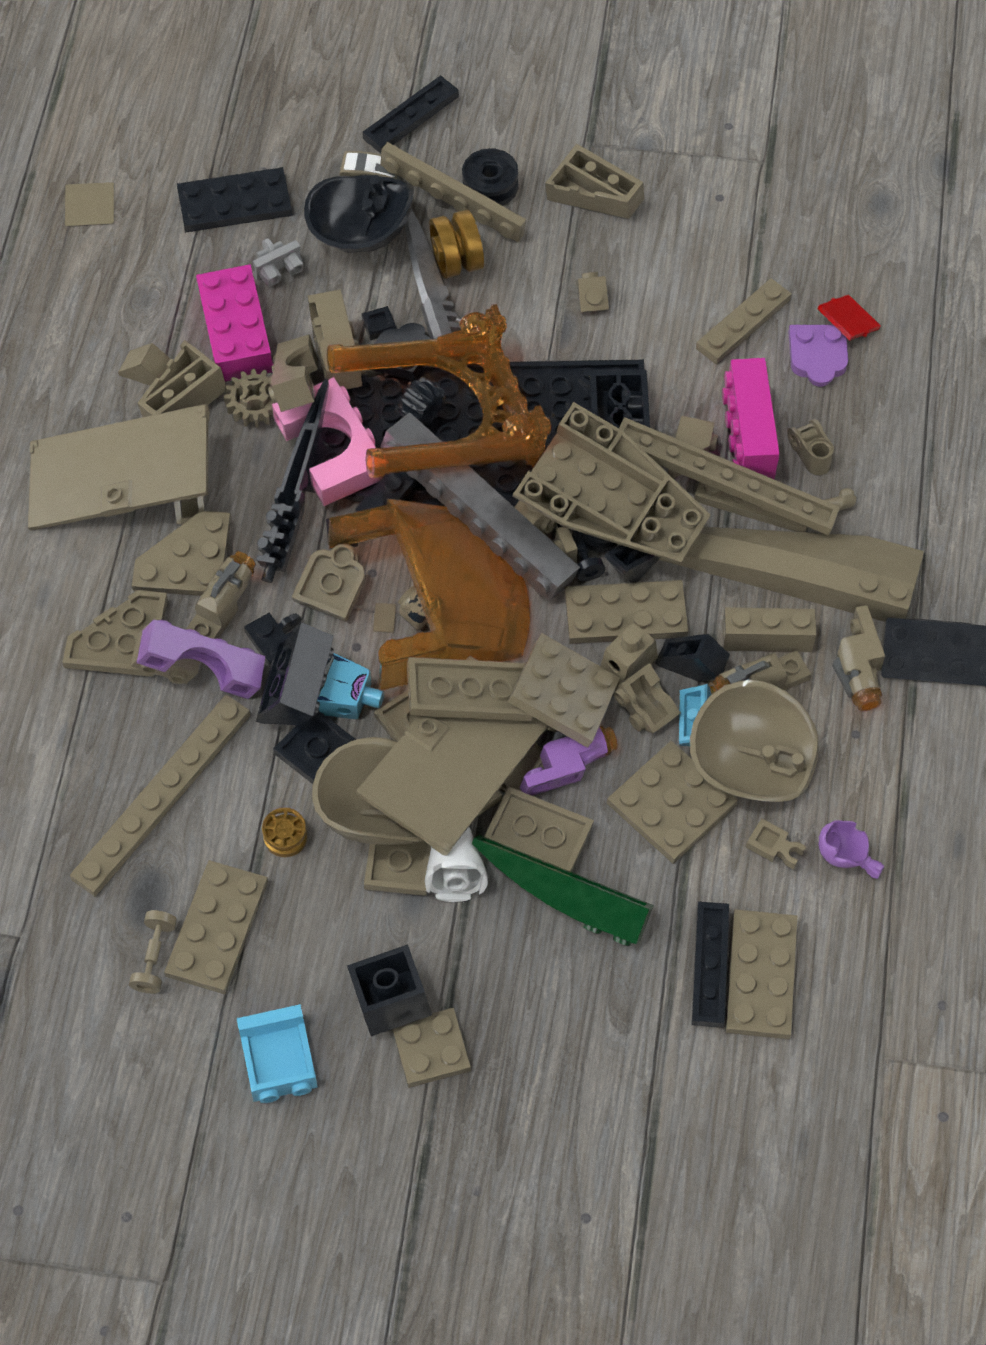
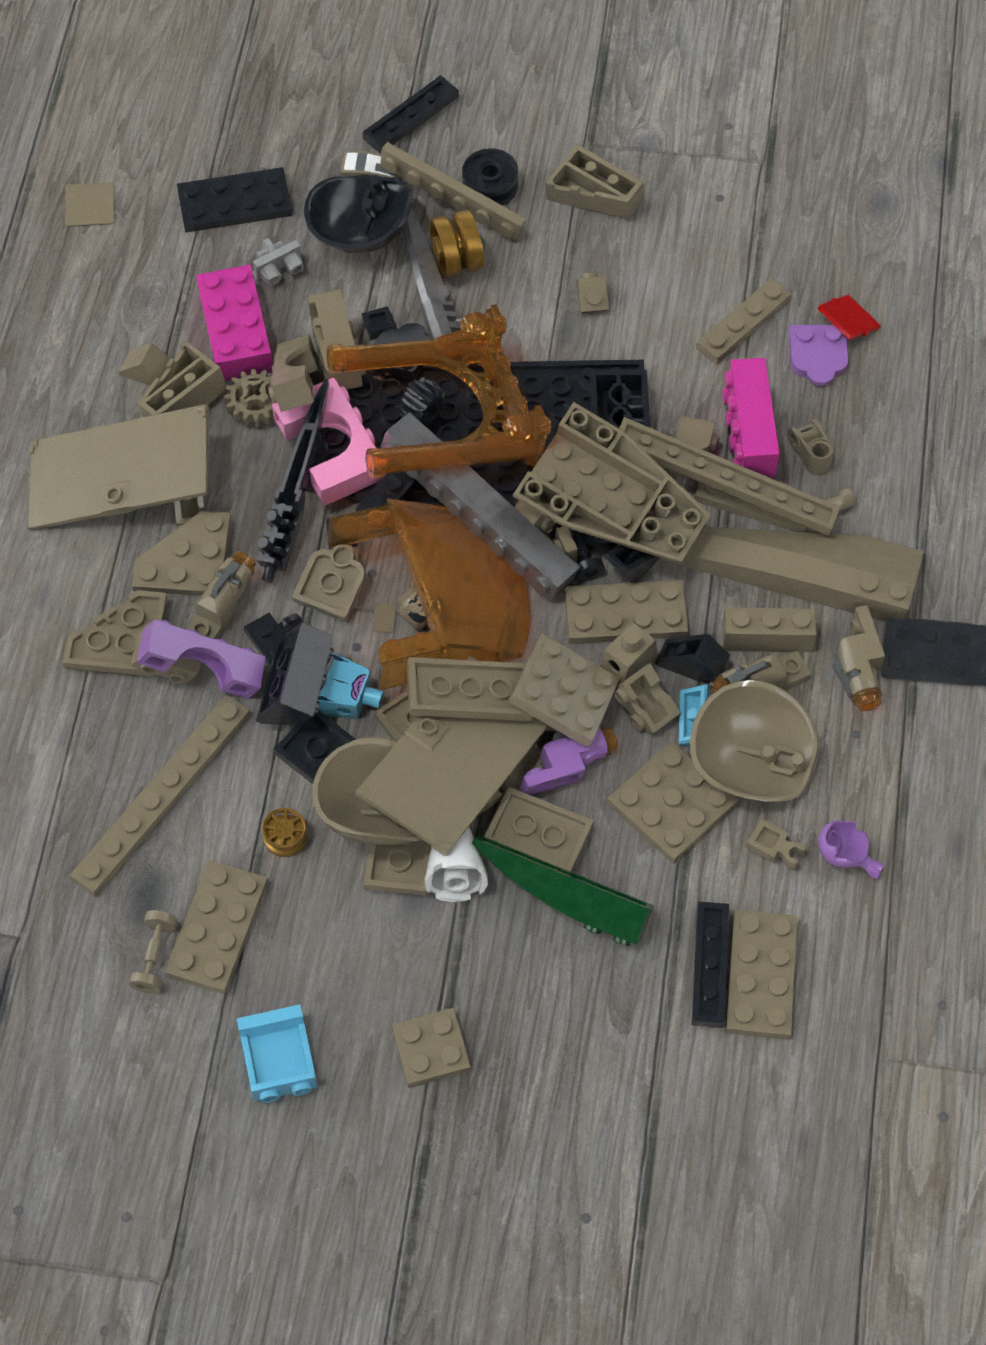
(389, 990): black brick -> none

